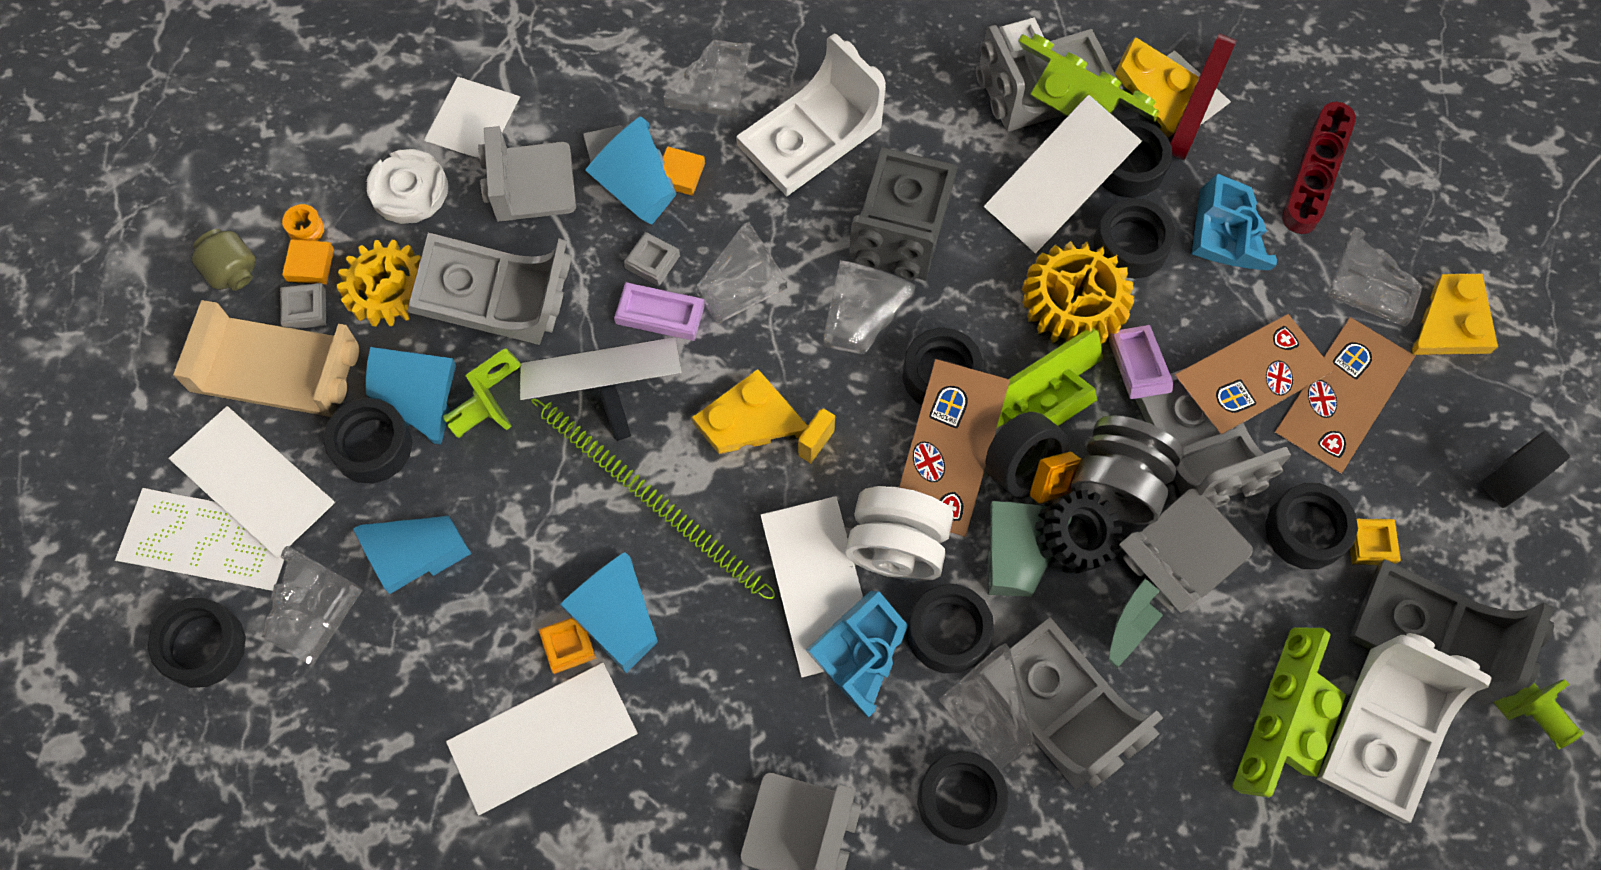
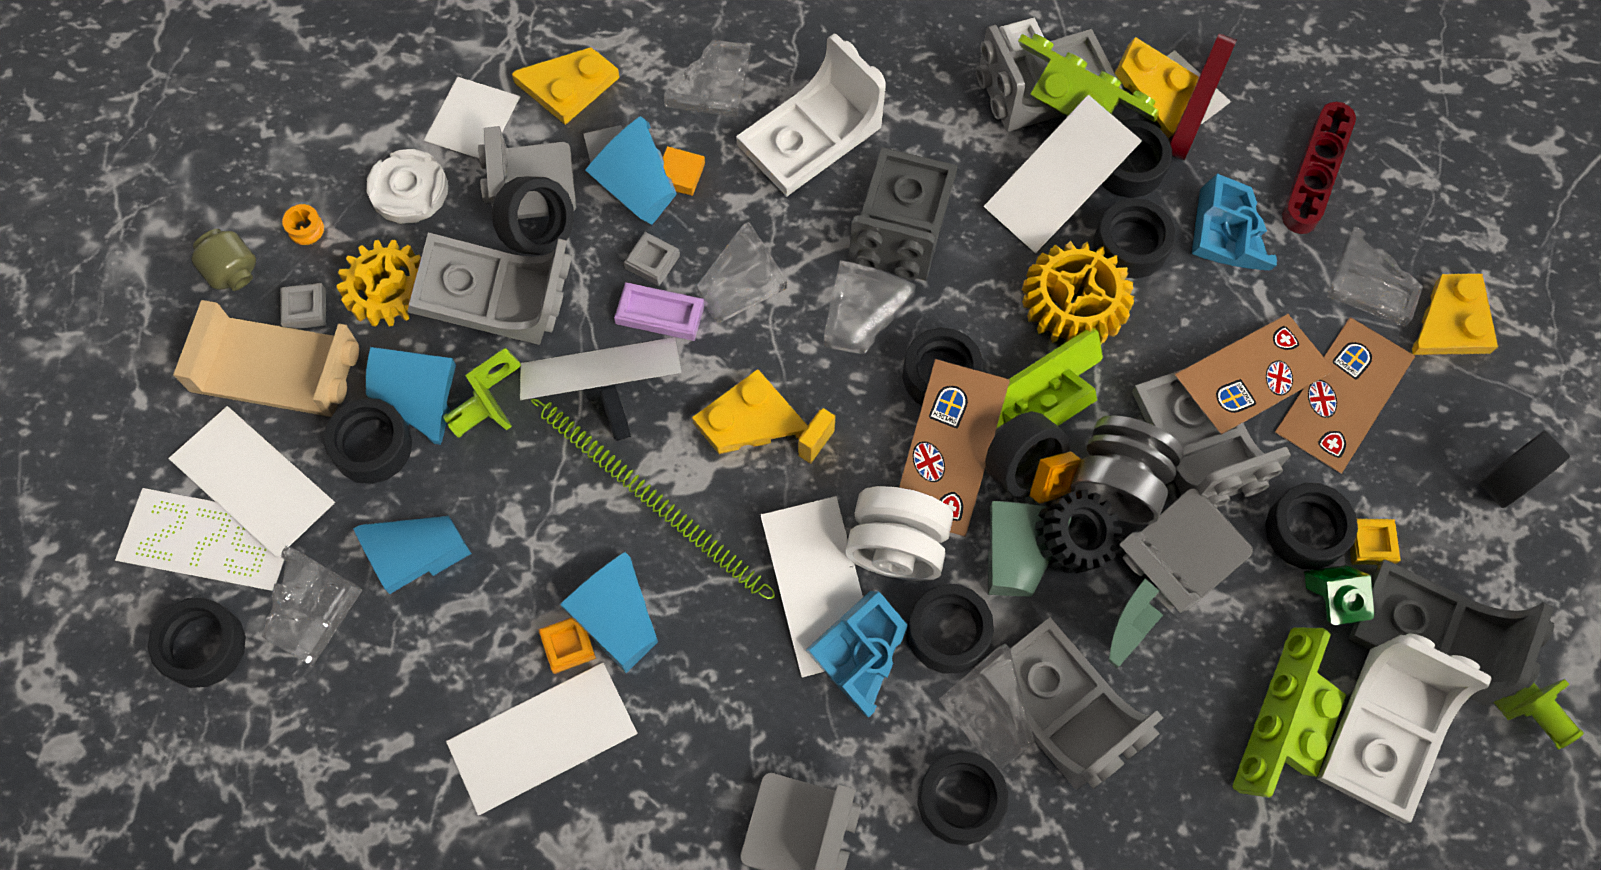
(308, 261): light orange tile -> none
(506, 214): none -> black tyre
(567, 82): none -> yellow wing
(1140, 362): lavender tile -> none
(1345, 593): none -> green bracket

